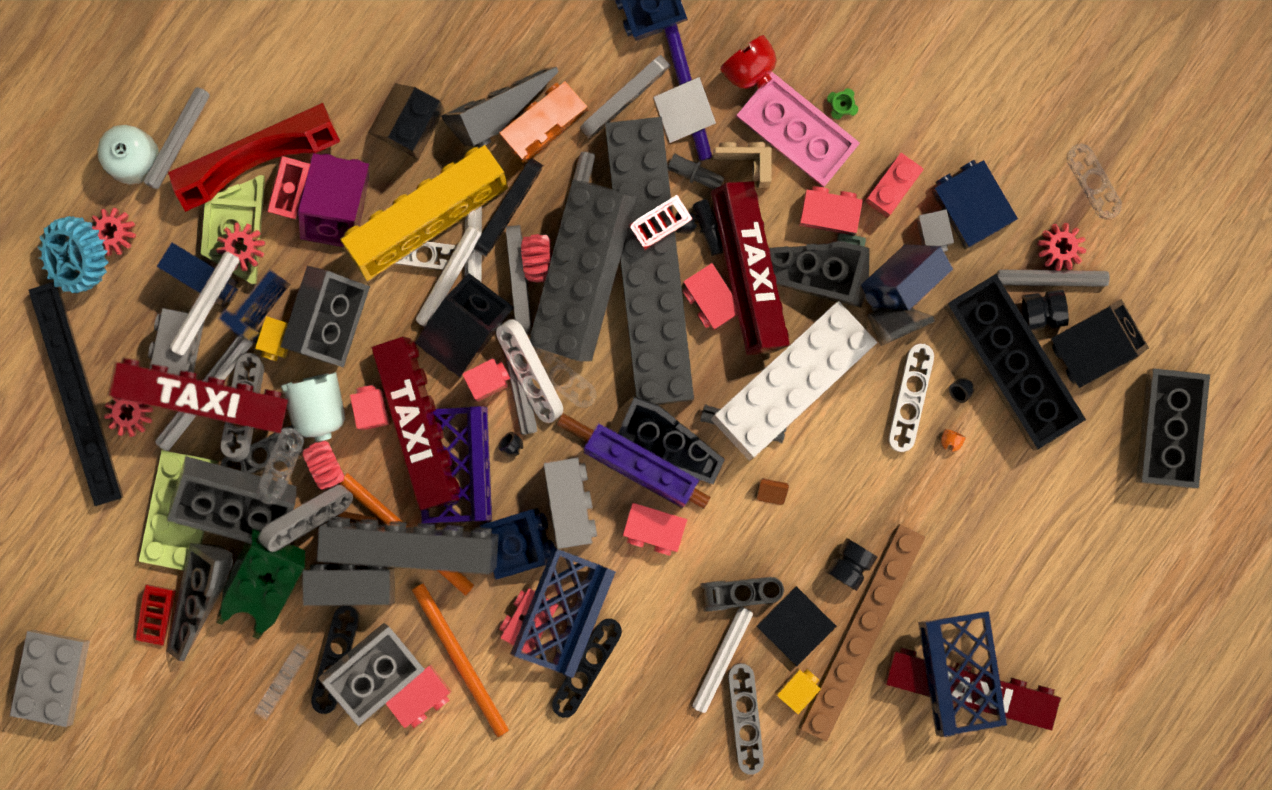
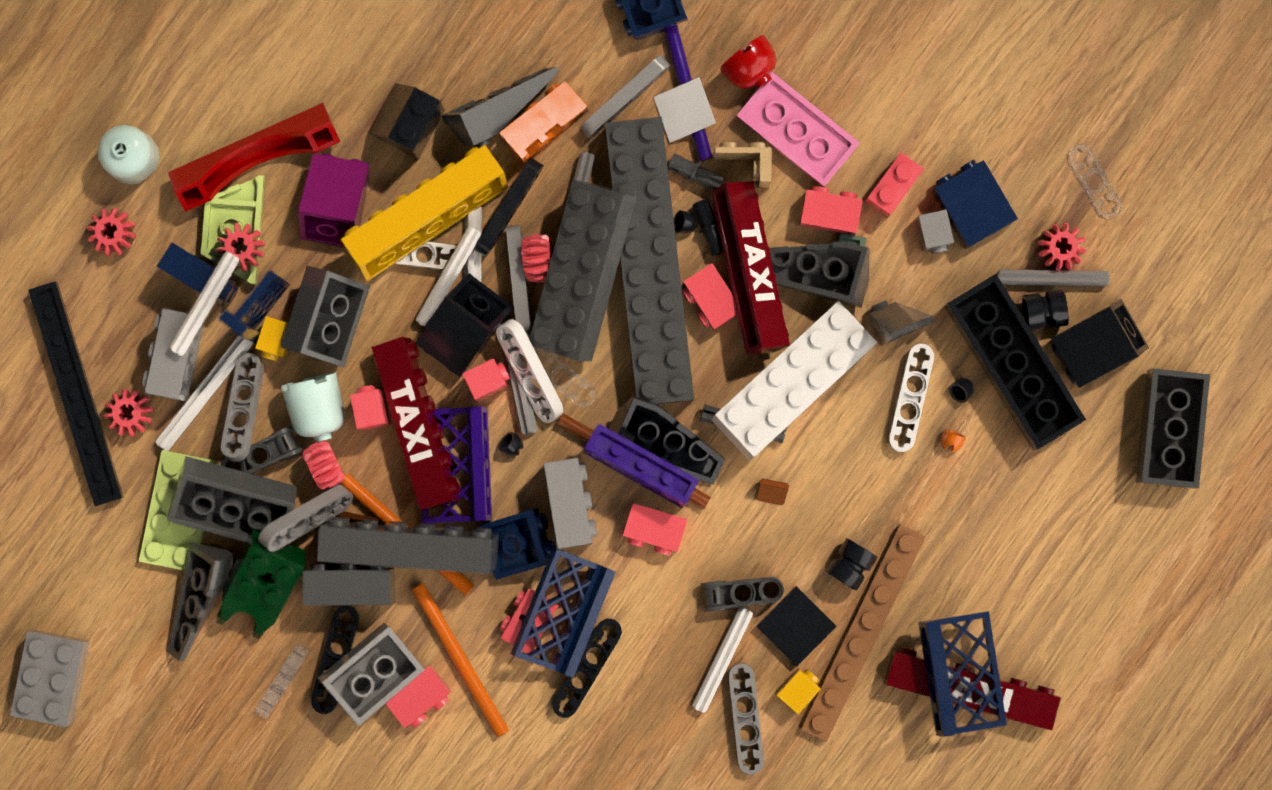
(79, 252): medium azure gear -> none
(169, 595): red slope -> none
(176, 138): light grey axle -> none
(197, 397): dark red brick -> none
(271, 473): clear beam -> none
(288, 187): coral brick -> none
(641, 236): slope -> none
(846, 96): bright green plate -> none
(906, 277): brick -> none

